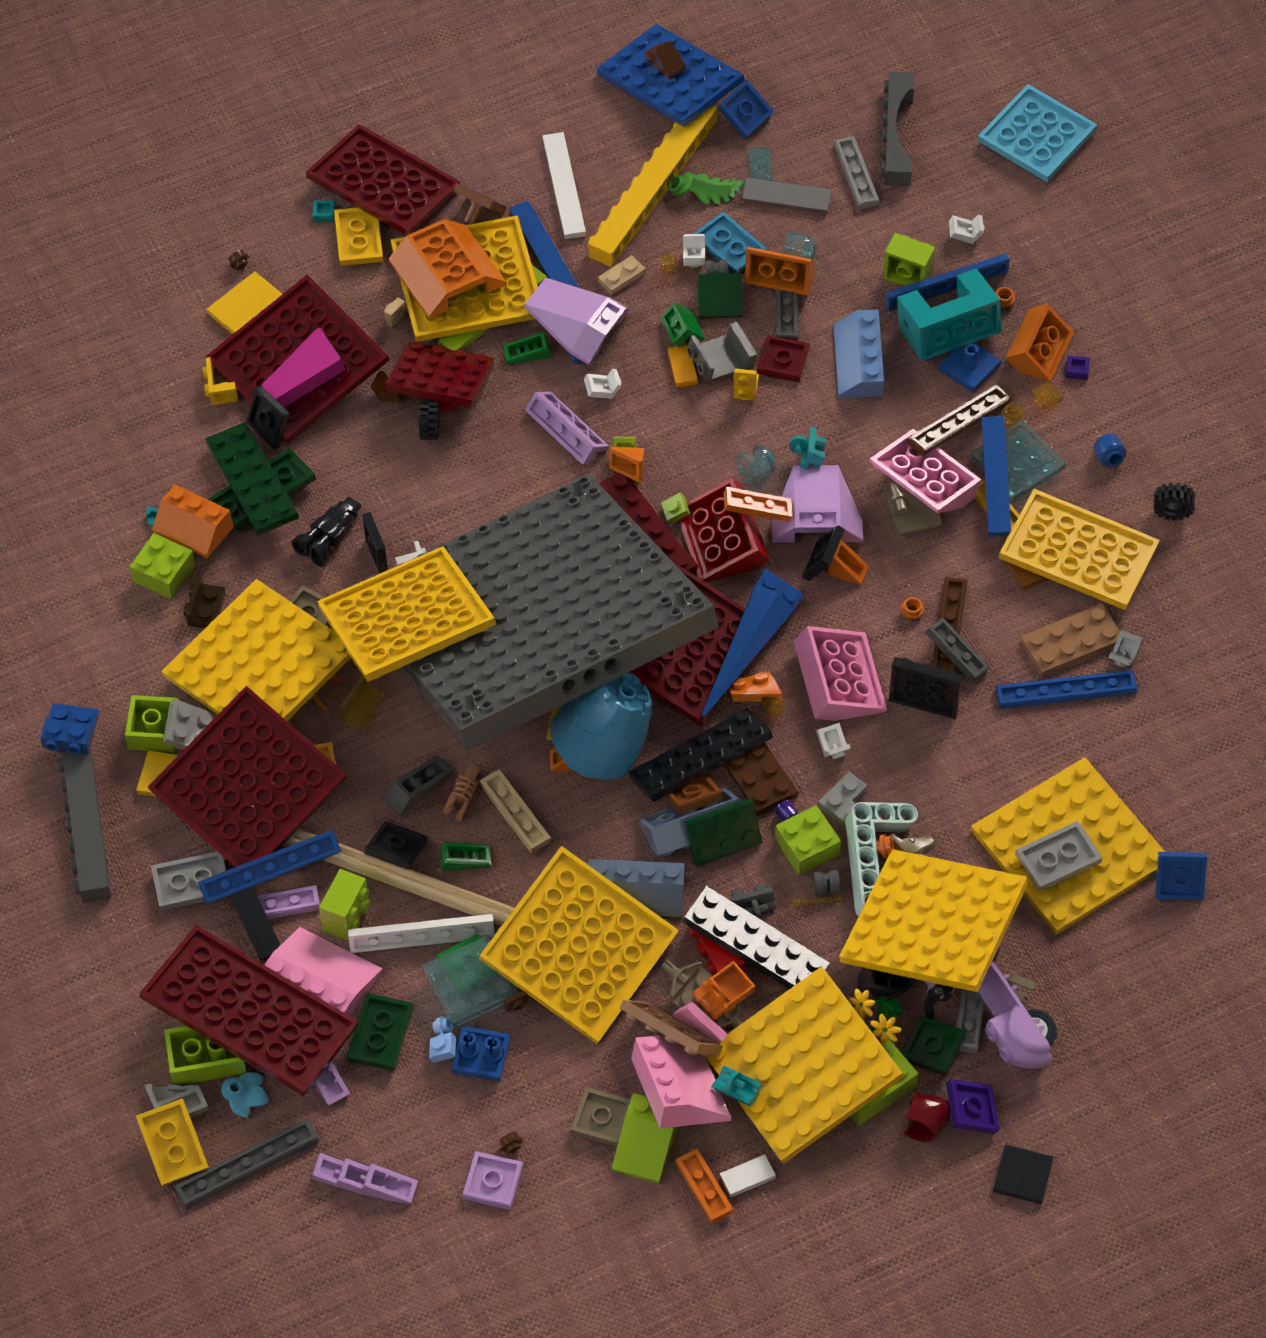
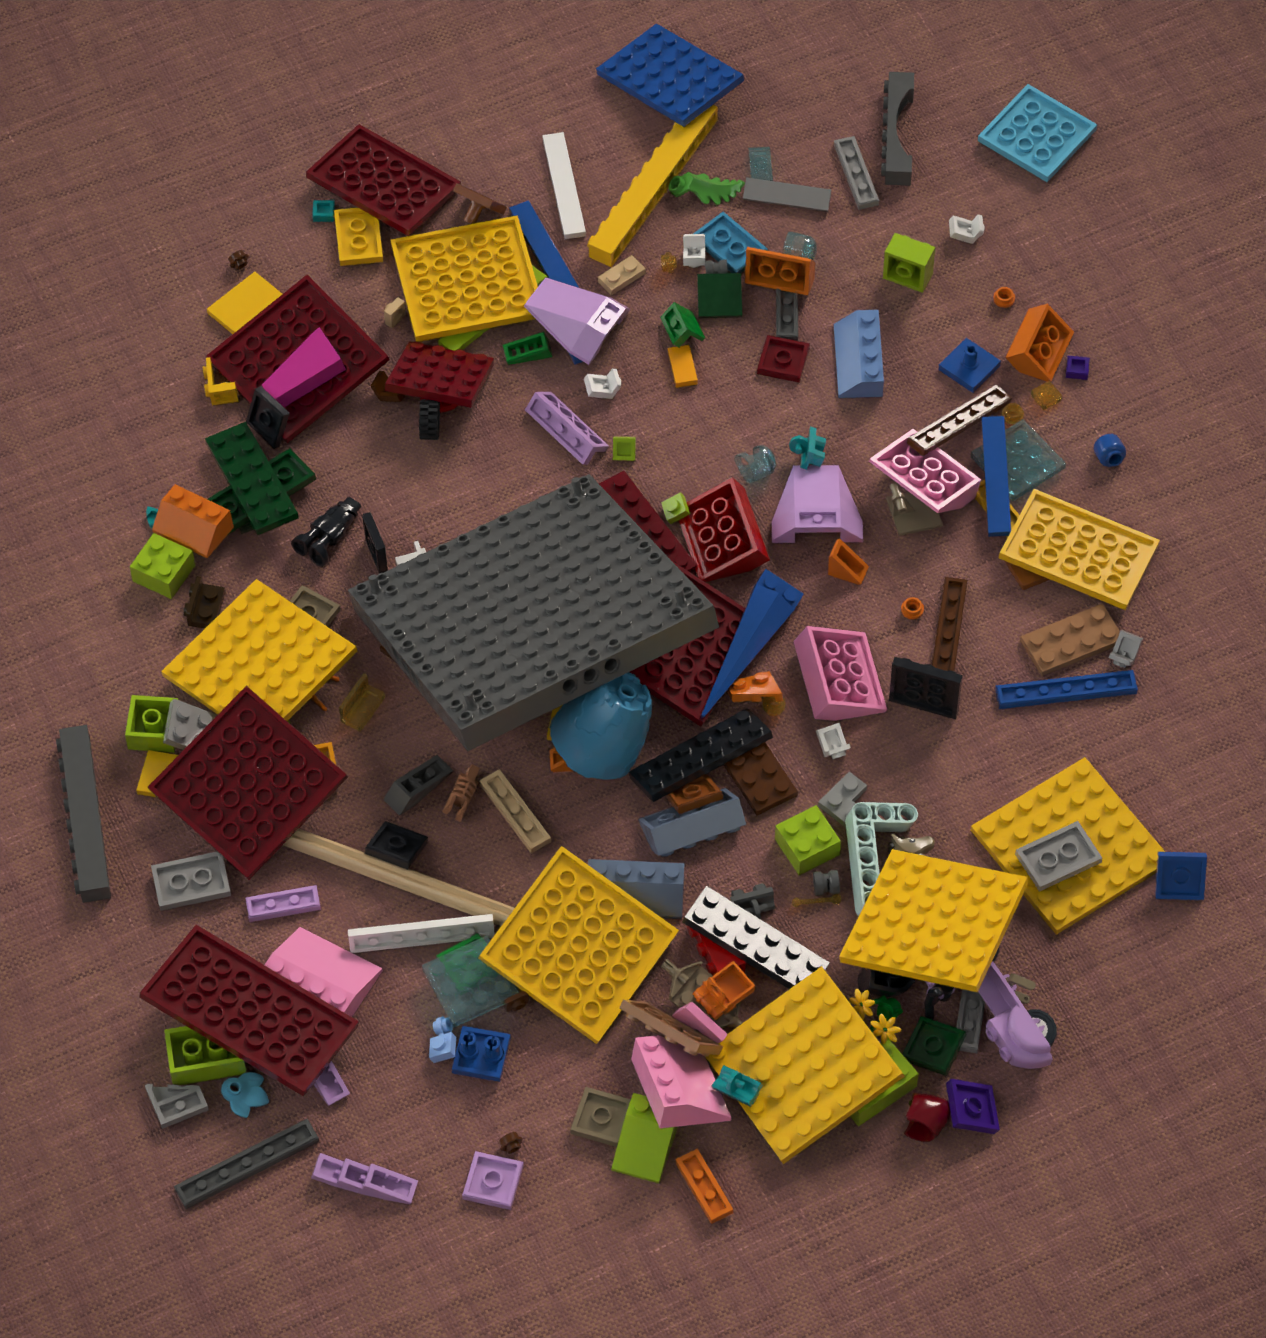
(69, 728): blue plate -> none
(172, 1142): yellow plate -> none
(256, 922): black tile -> none
(269, 867): blue tile -> none
(344, 904): lime brick -> none
(380, 1032): dark green plate -> none
(406, 613): yellow plate -> none
(442, 264): orange slope -> none
(464, 863): green slope -> none
(627, 461): orange slope -> none
(666, 59): reddish brown slope -> none
(723, 354): dark grey panel -> none
(723, 832): dark green plate -> none
(745, 109): blue plate -> none
(745, 384): yellow bracket -> none
(747, 1176): white tile -> none
(757, 504): orange plate -> none
(785, 810): dark purple hose -> none
(823, 553): black tile -> none
(885, 845): orange plate -> none
(948, 281): blue tile -> none
(953, 323): teal piece -> none
(957, 650): dark grey tile -> none
(1023, 1174): black tile -> none
(1174, 501): black tyre -> none

